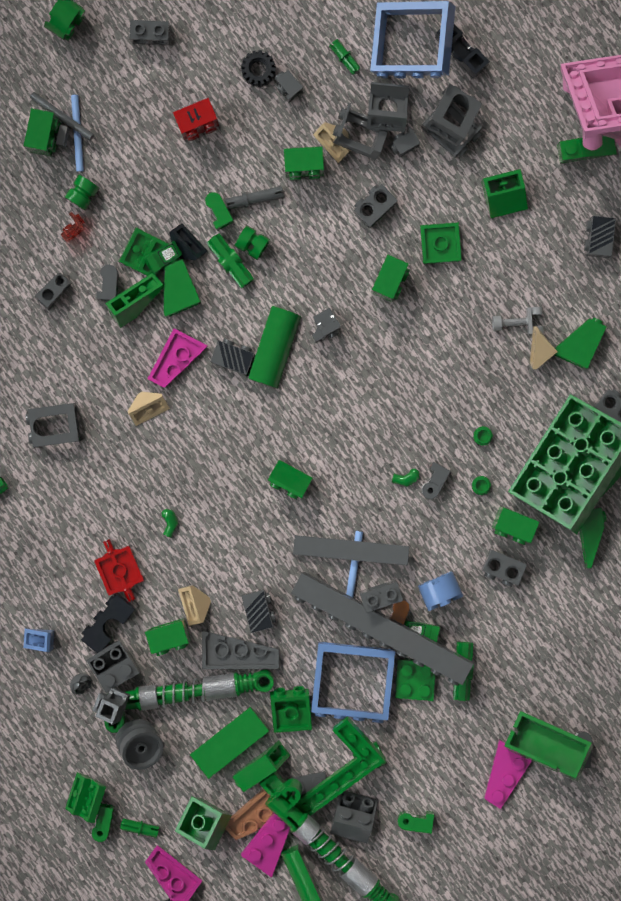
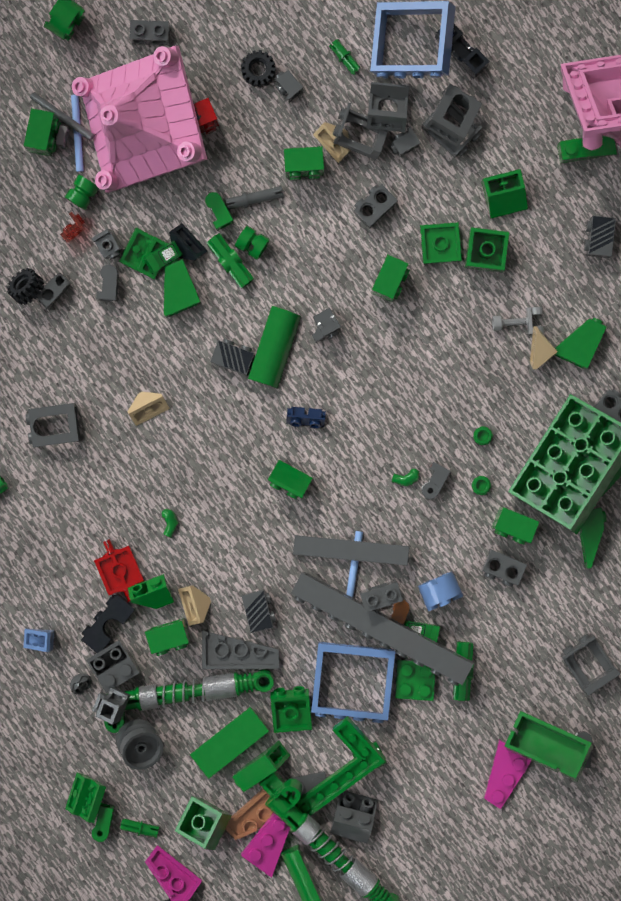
(25, 286): none -> black tyre
(115, 246): none -> dark grey brick
(134, 300): green slope -> none
(142, 119): none -> bright pink piece
(152, 593): none -> green slope
(175, 357): dark pink wing -> none
(314, 418): none -> dark blue hinge
(416, 823): green leg -> none
(486, 250): none -> green brick
(610, 671): none -> dark grey panel

